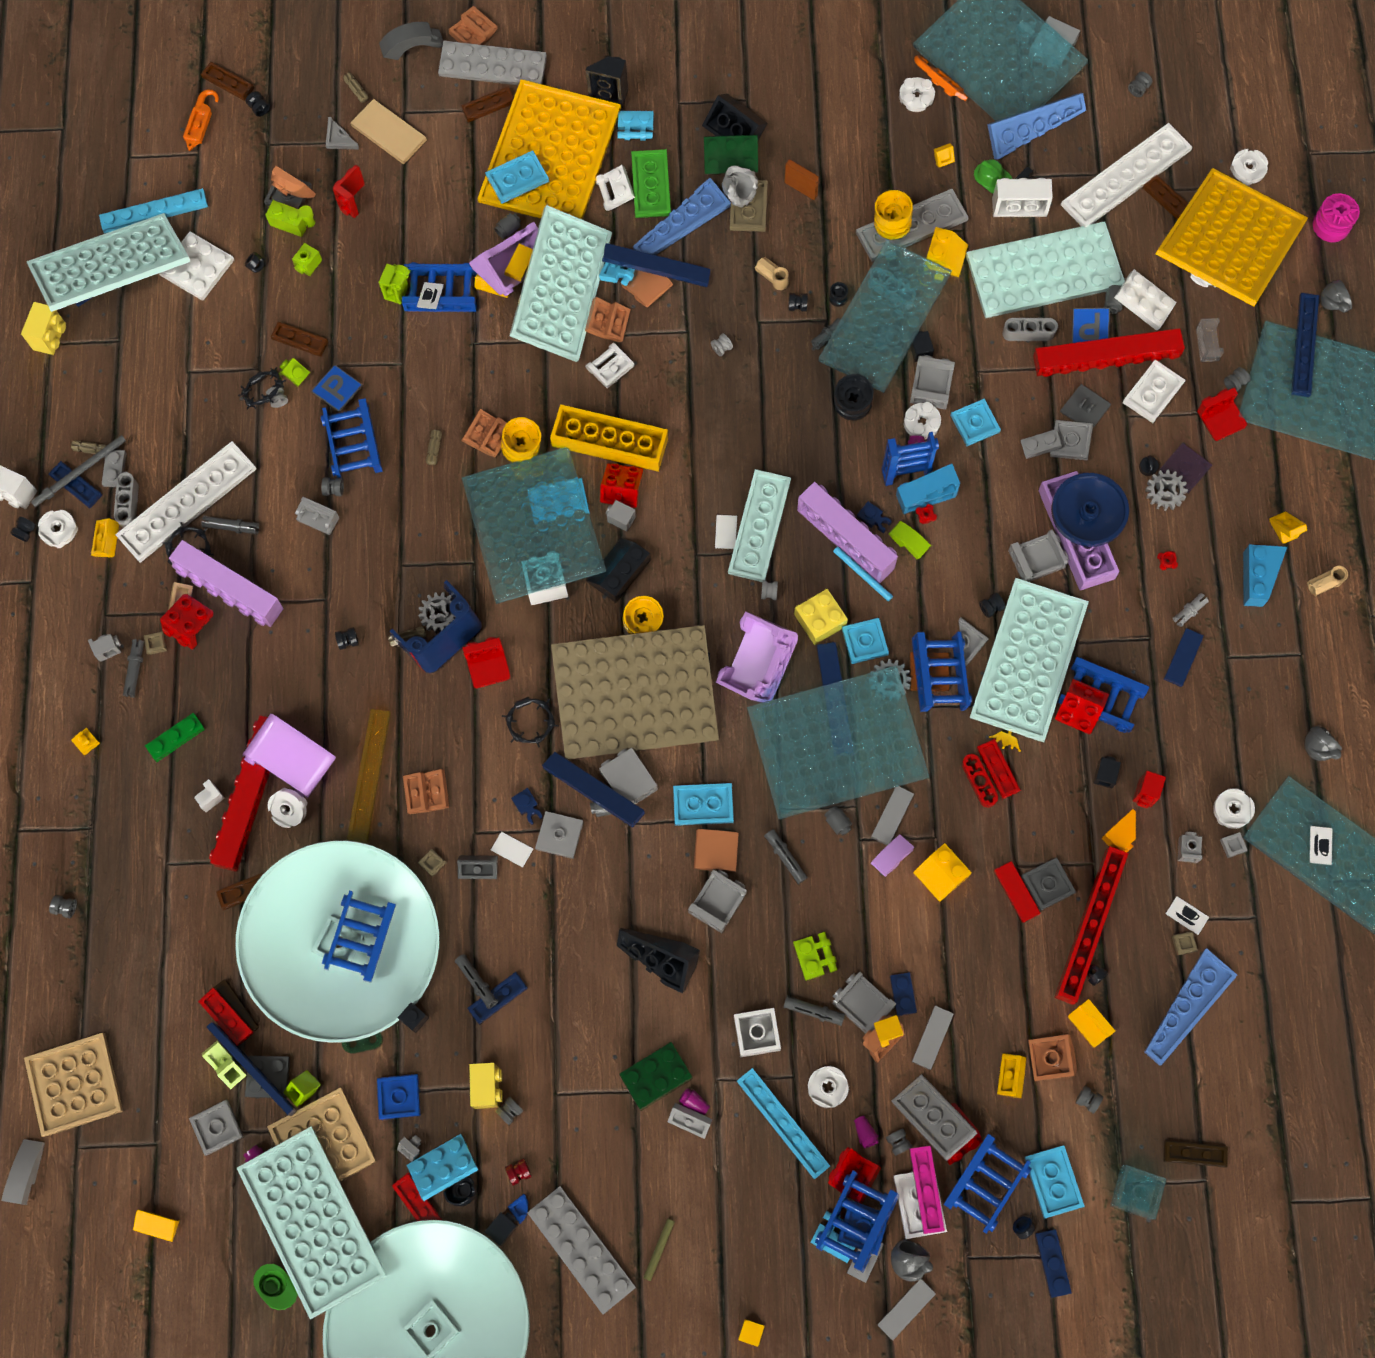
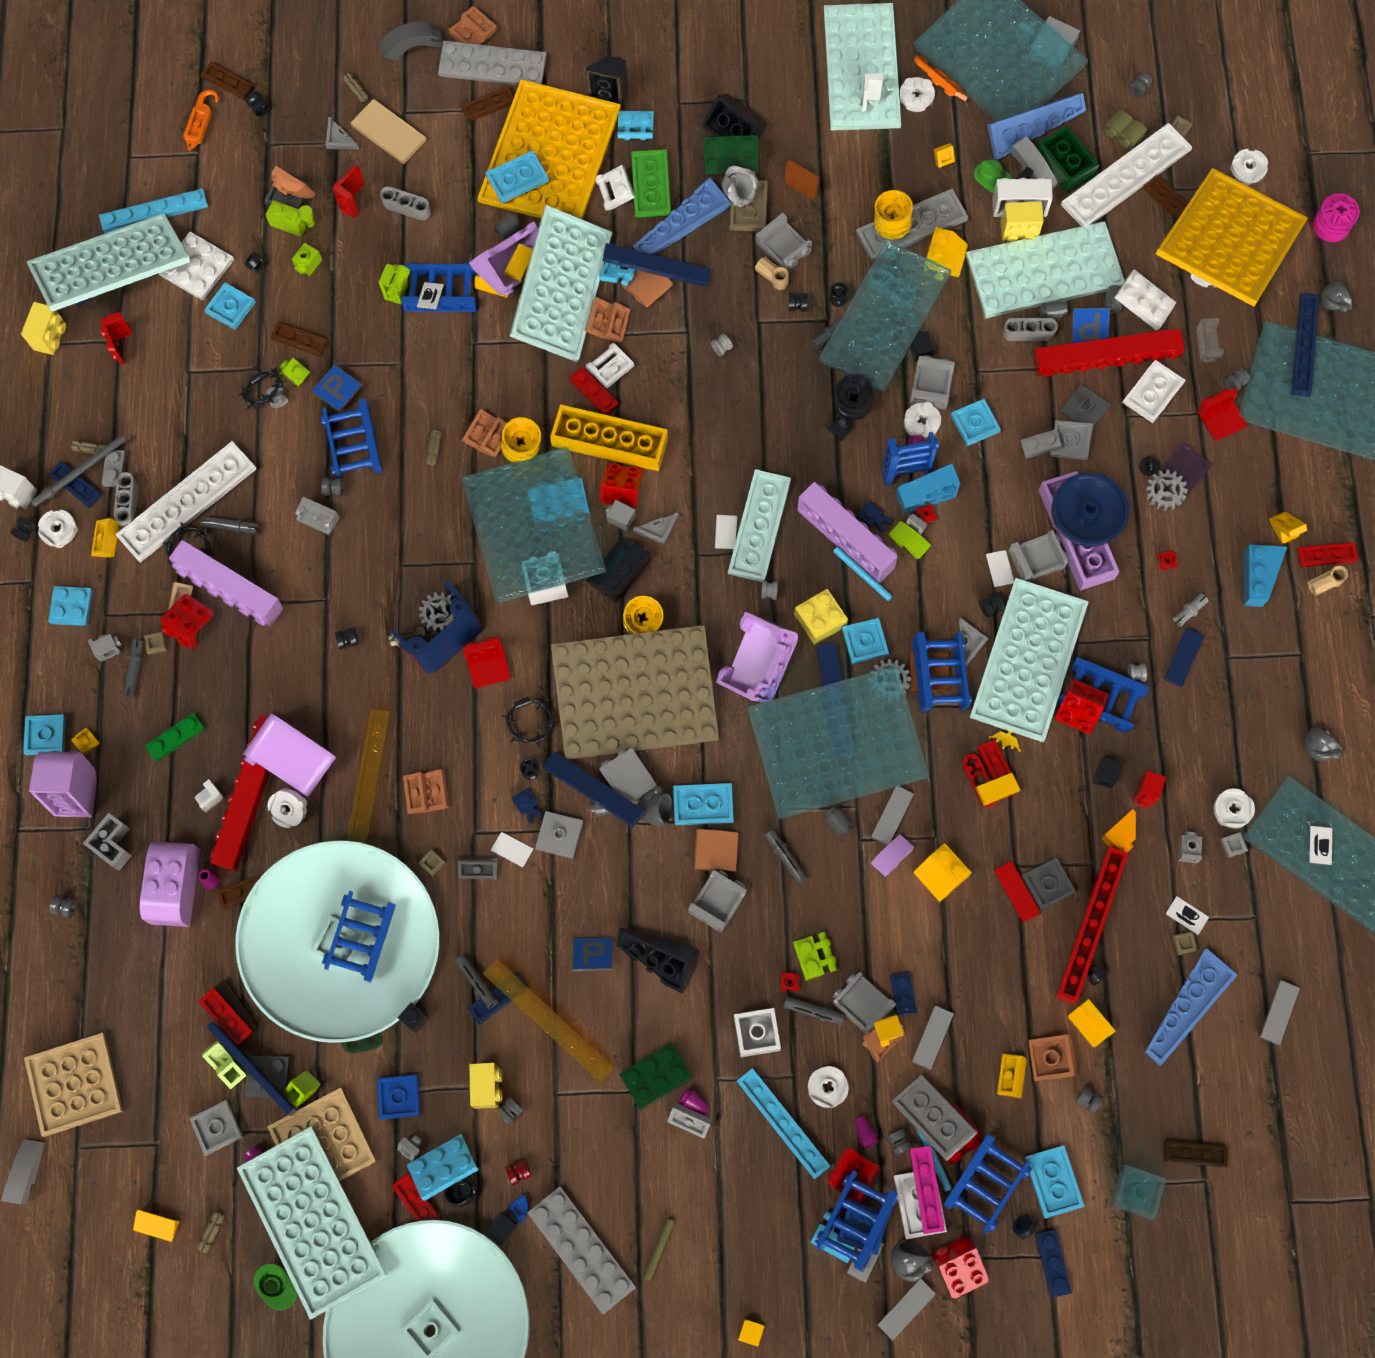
(44, 734): none -> medium azure plate
(64, 783): none -> lavender brick
(70, 606): none -> medium azure plate
(105, 841): none -> light grey brick
(114, 328): none -> red bracket
(169, 883): none -> lavender brick
(210, 1232): none -> dark tan axle
(212, 879): none -> magenta cone
(230, 306): none -> medium azure plate
(400, 197): none -> light grey beam
(527, 766): none -> black wheel
(548, 1021): none -> clear yellow plate
(592, 954): none -> blue piece
(593, 391): none -> red plate
(656, 807): none -> dark grey piece
(658, 529): none -> light grey tile
(783, 242): none -> light grey panel
(794, 977): none -> red plate
(841, 427): none -> black plate
(857, 43): none -> light aqua plate
(871, 88): none -> white panel
(917, 524): none -> light grey plate
(937, 1165): none -> medium azure bar
(960, 1267): none -> bracket
(998, 789): none -> yellow tile
(1000, 568): none -> white sticker
(1021, 221): none -> light yellow brick
(1029, 156): none -> light grey slope
(1053, 309): none -> dark grey brick
(1068, 159): none -> dark green brick
(1125, 129): none -> olive brick
(1137, 672): none -> light grey wheel
(1182, 126): none -> dark tan tile
(1279, 1012): none -> light grey tile
(1327, 554): none -> red plate

